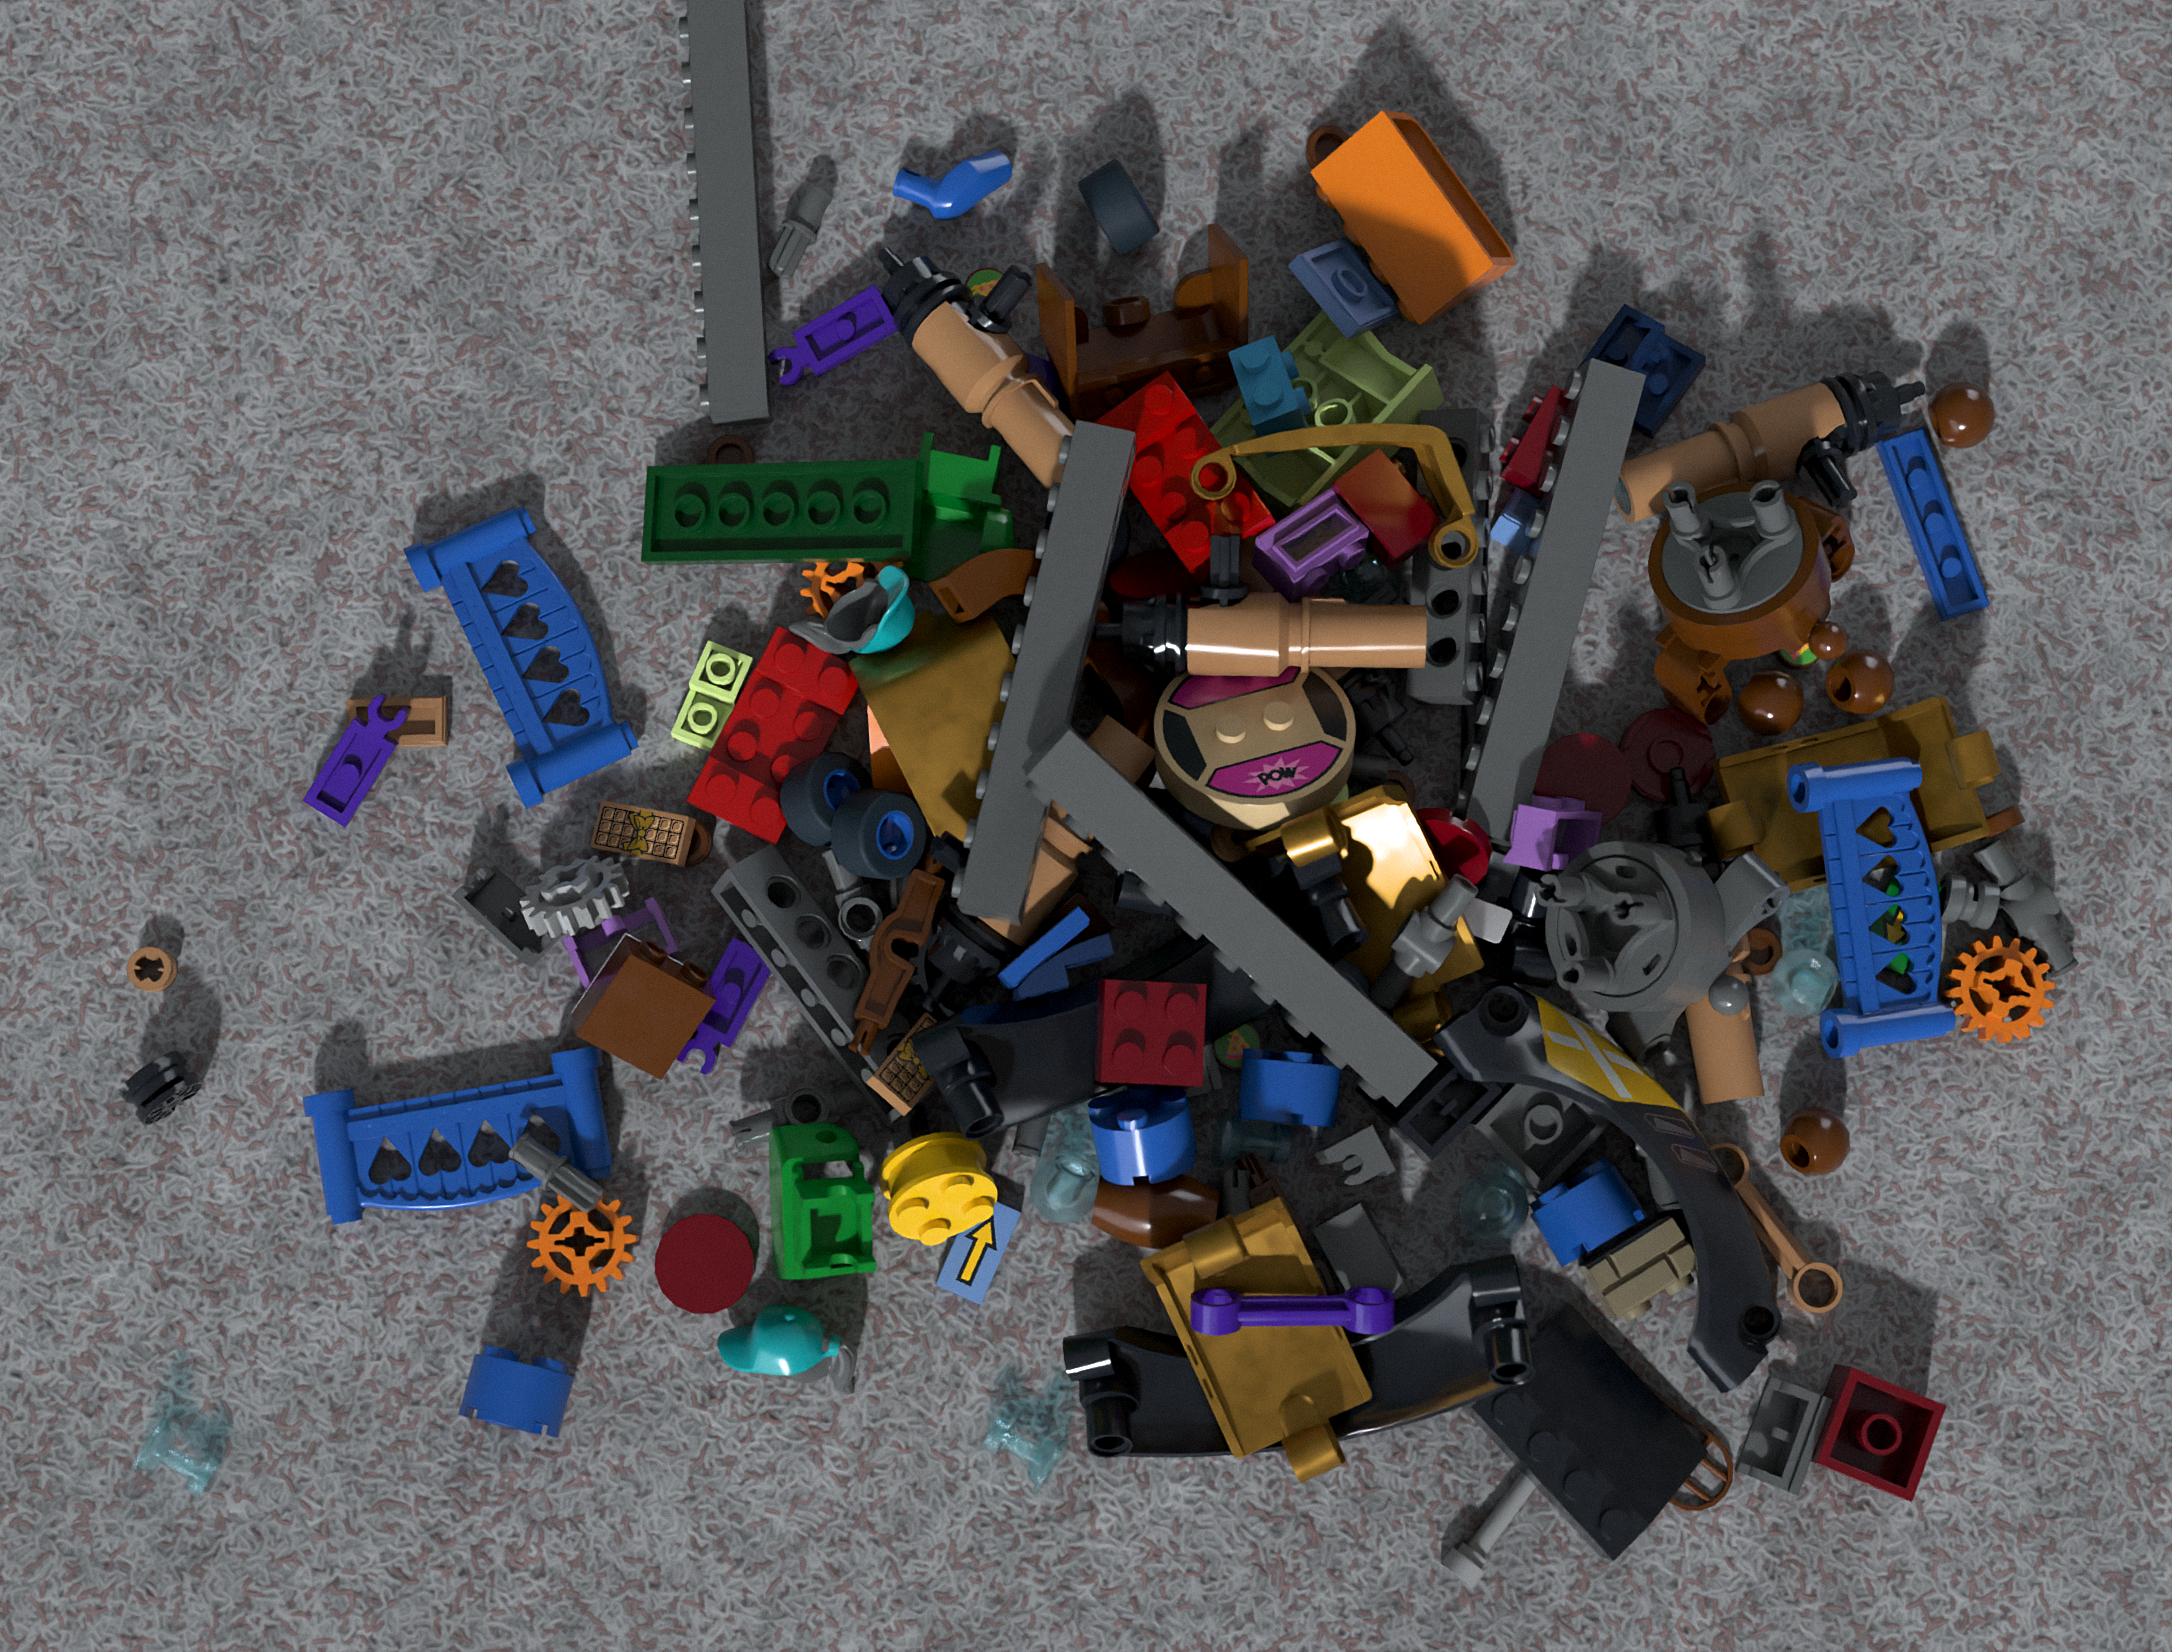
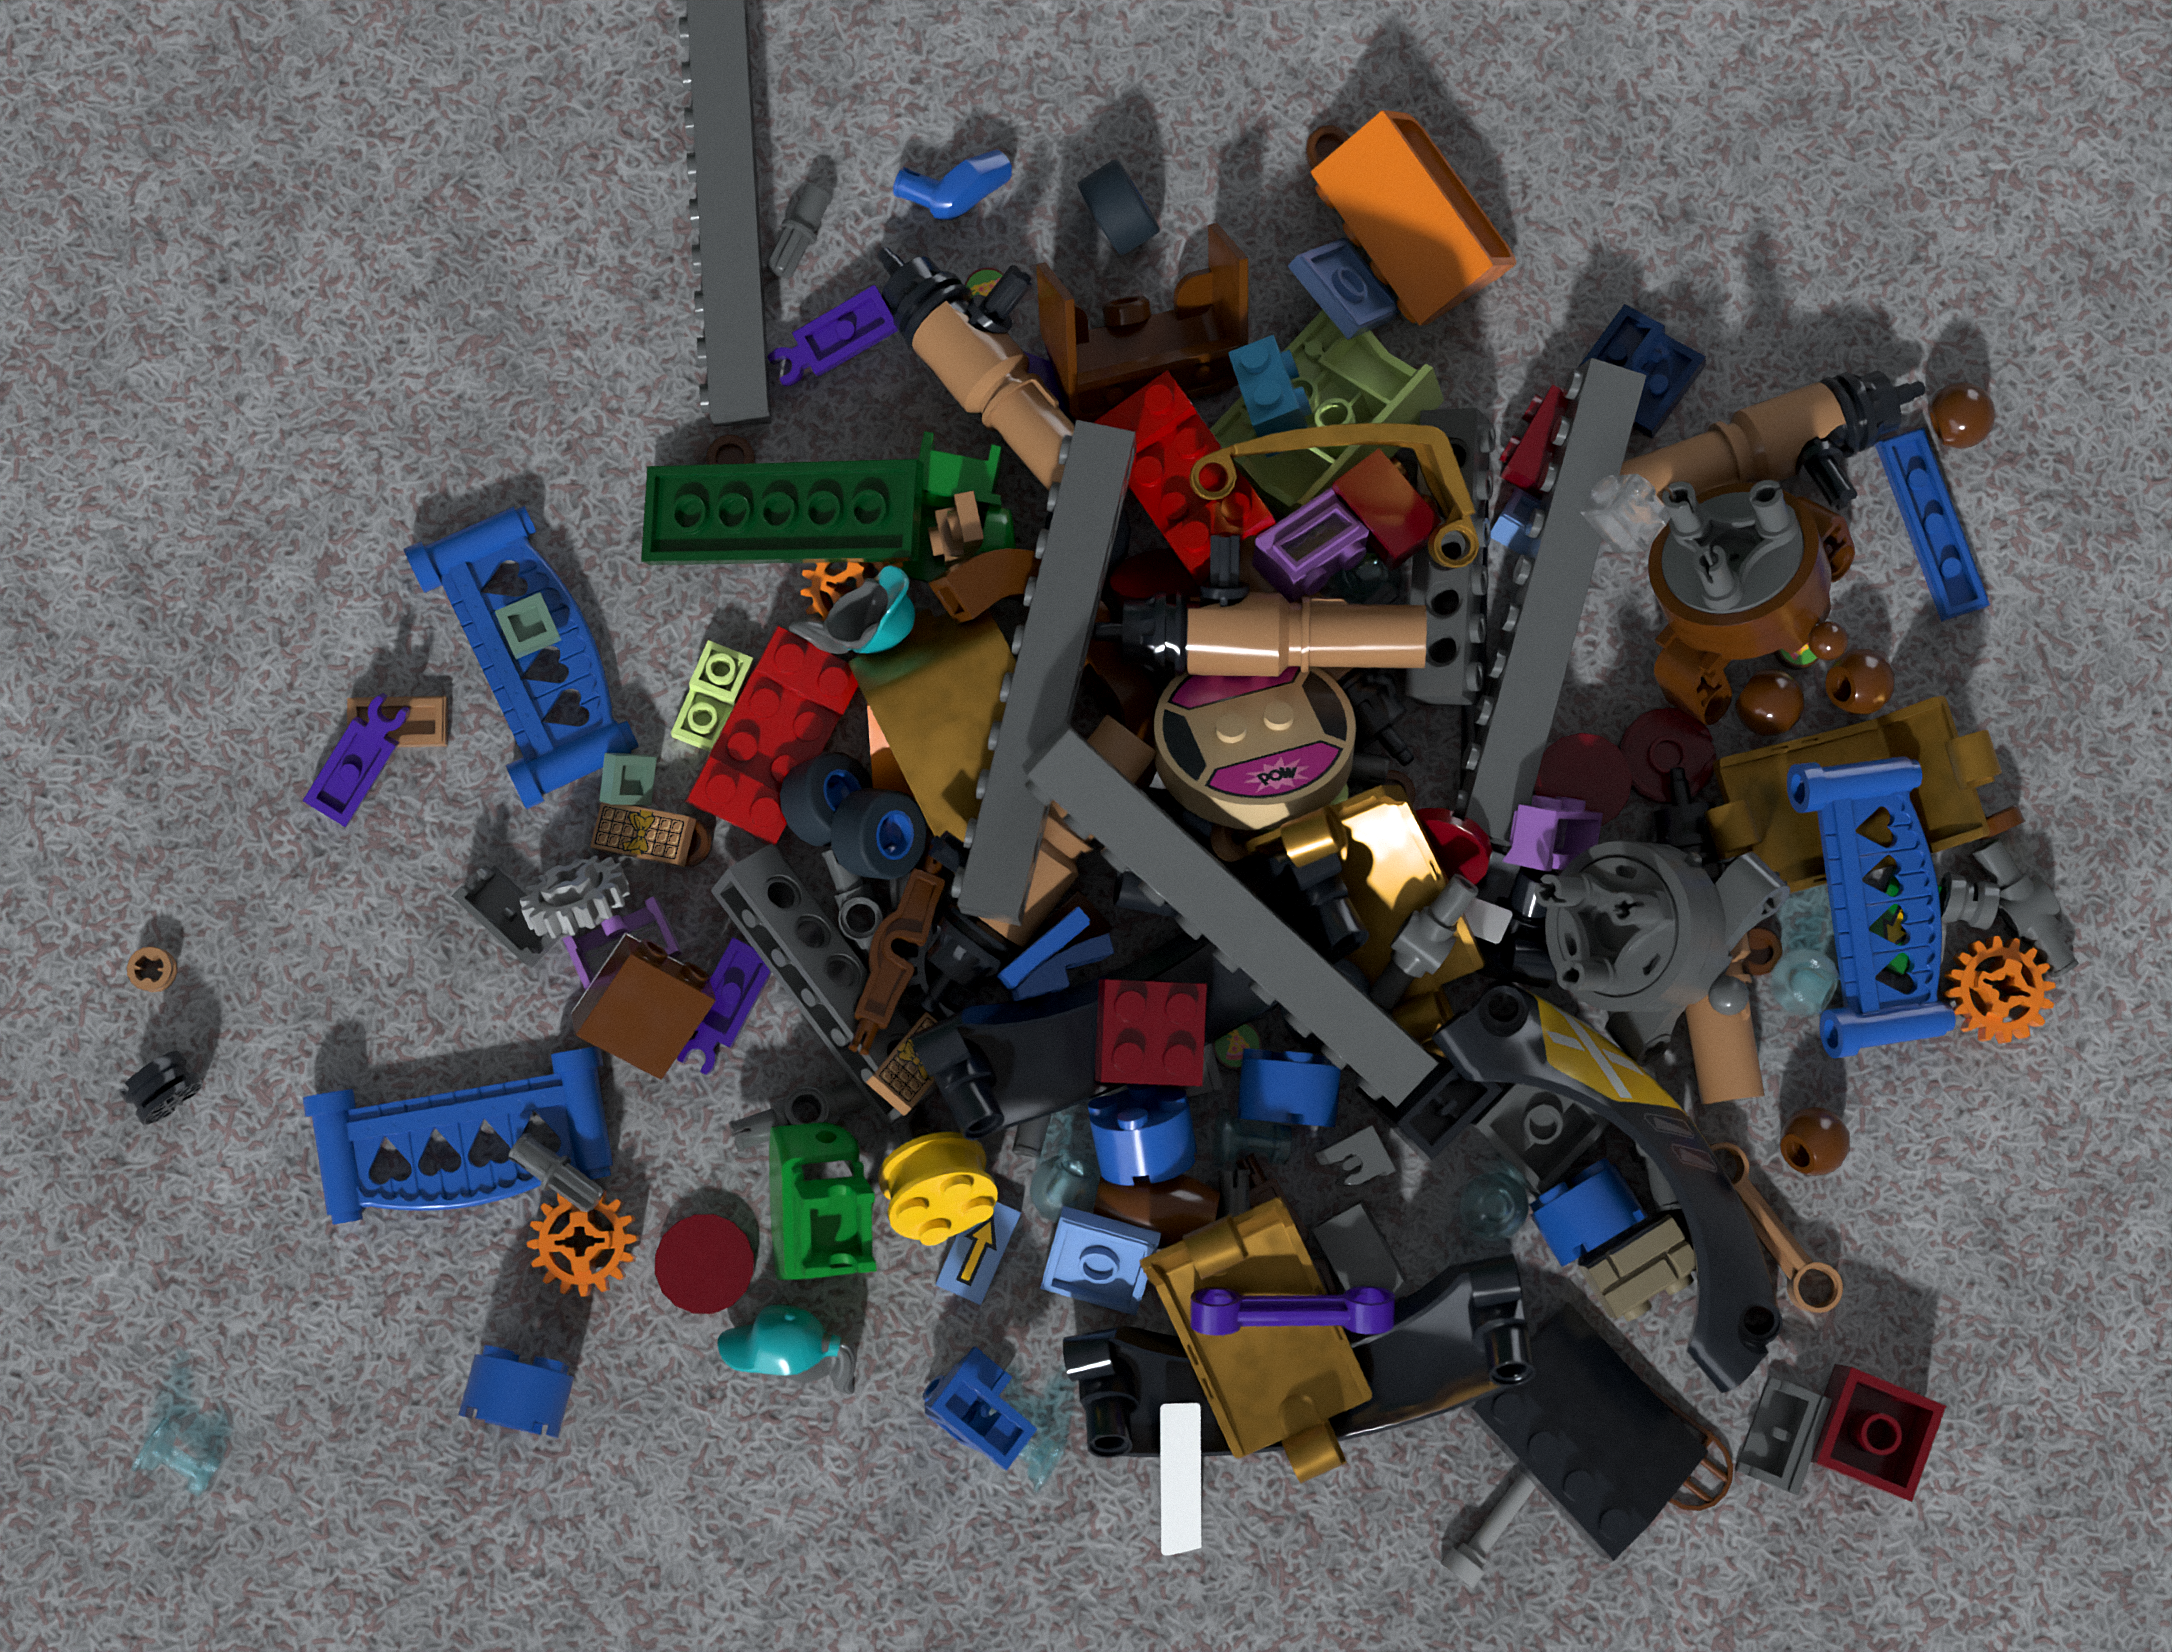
(528, 625): none -> sand green plate
(627, 779): none -> sand green plate
(957, 530): none -> medium nougat slope
(962, 1408): none -> blue tile
(1099, 1260): none -> medium blue tile
(1180, 1477): none -> white sticker
(1626, 512): none -> clear brick

